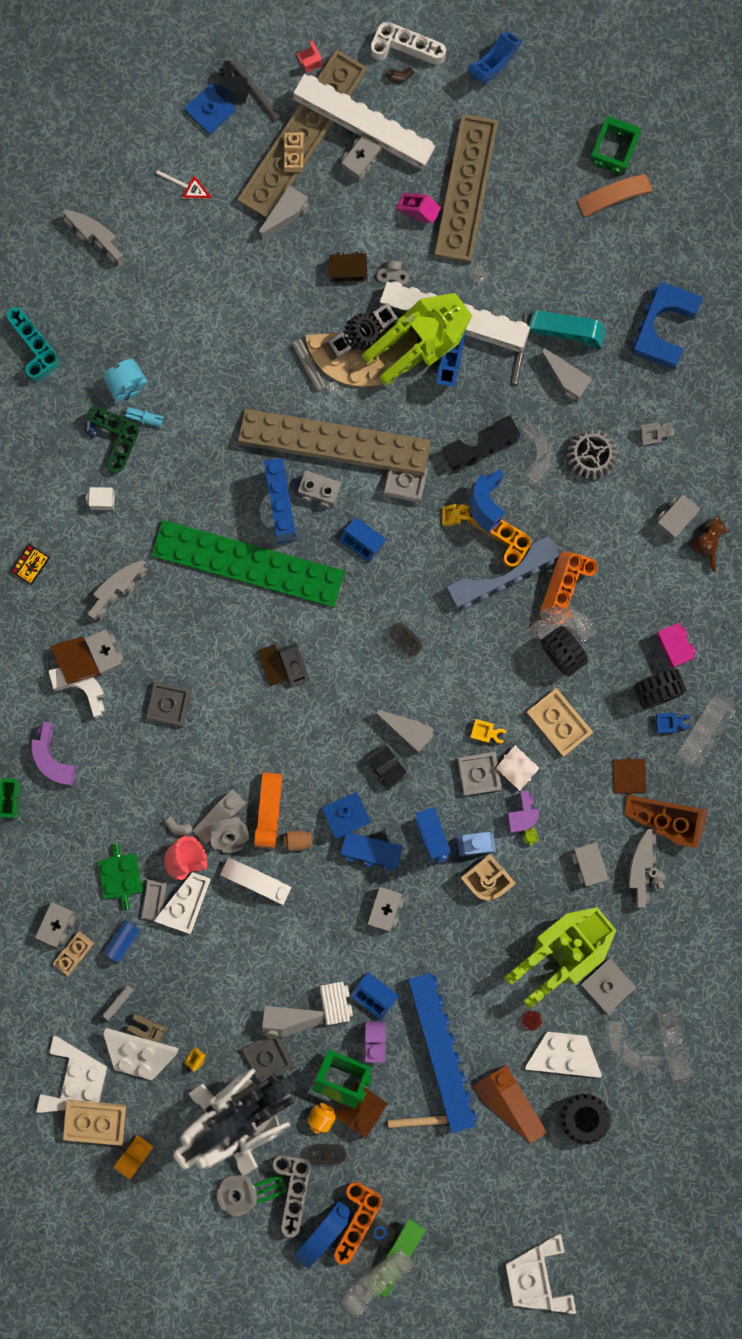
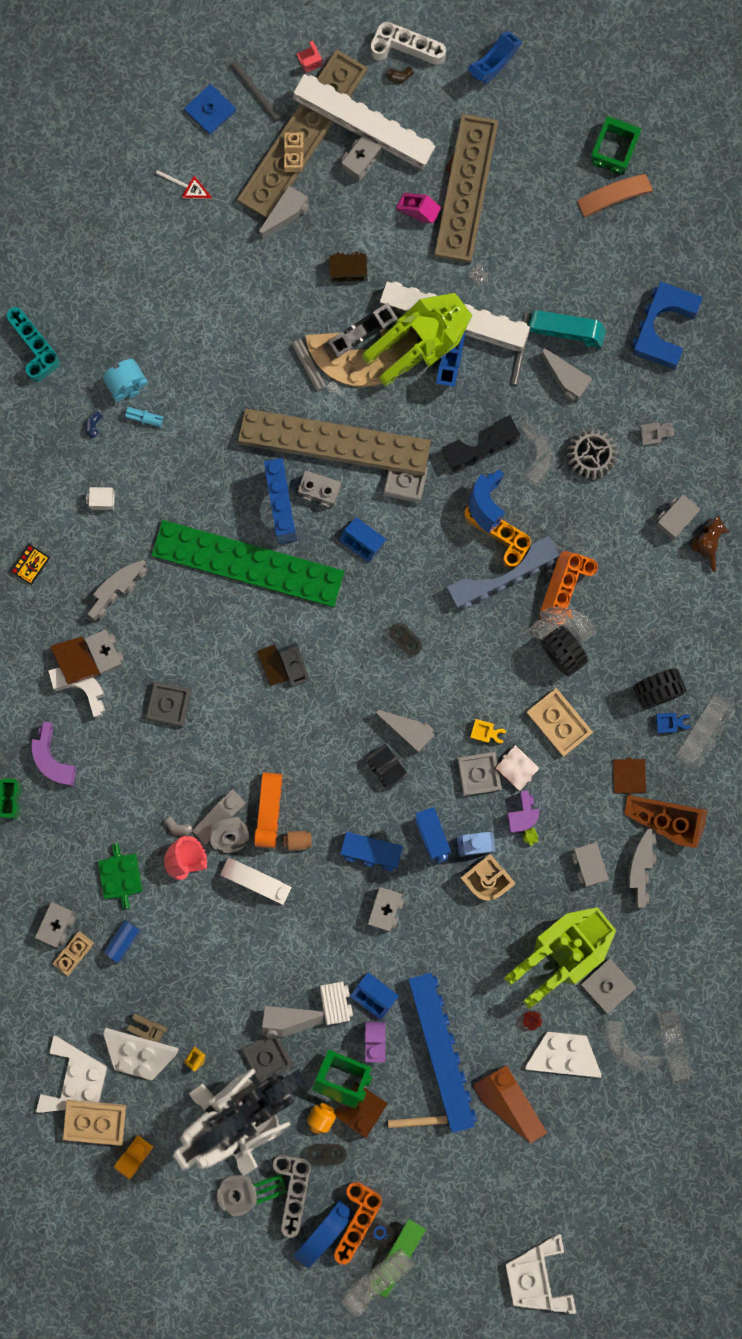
(90, 229): light grey slope -> none
(118, 1003): light grey tile -> none
(120, 431): dark green beam -> none
(153, 899): light grey tile -> none
(185, 904): white wing -> none
(231, 88): black brick -> none
(346, 815): blue plate -> none
(356, 336): black tyre -> none
(393, 271): light grey piece -> none
(453, 514): yellow plate -> none
(597, 1131): black tyre -> none
(658, 879): light grey arm -> none
(675, 645): dark pink brick -> none

